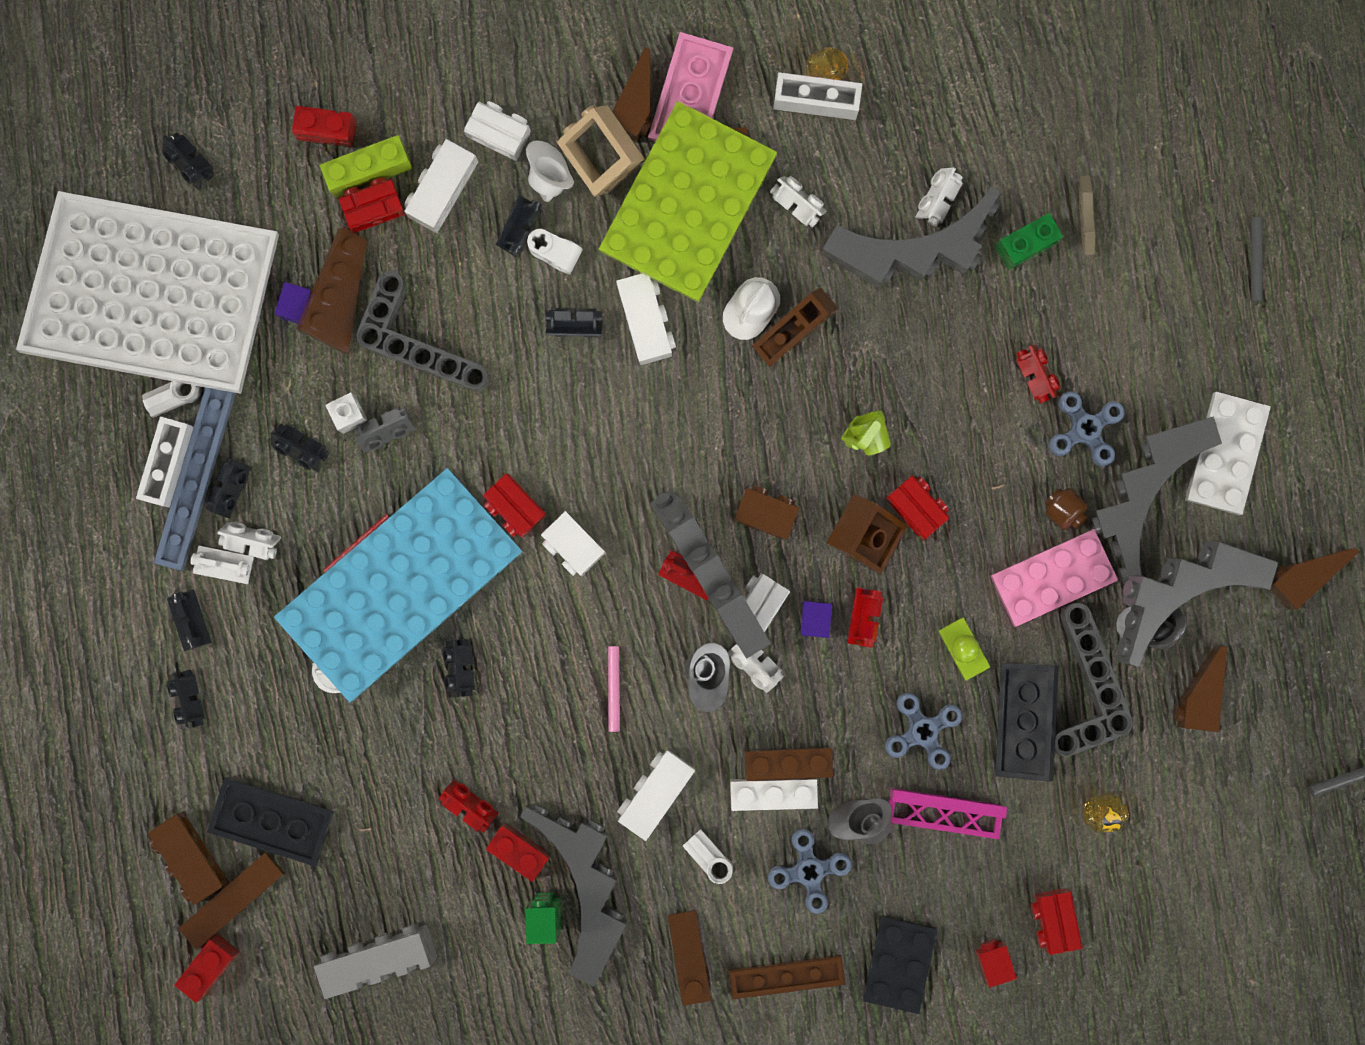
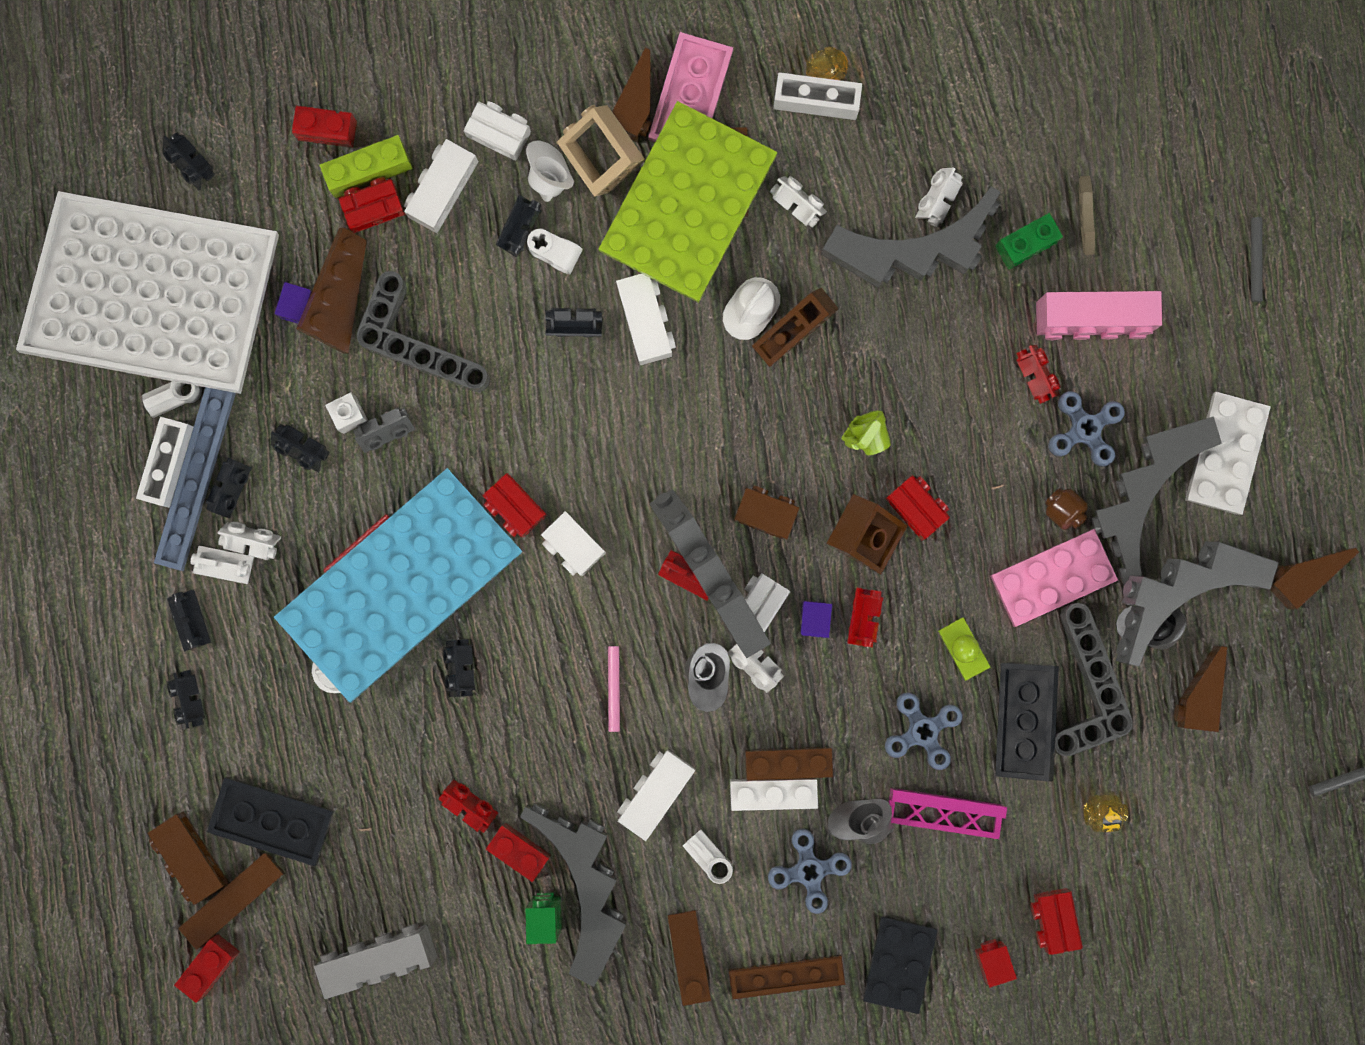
(1098, 314): none -> bright pink brick

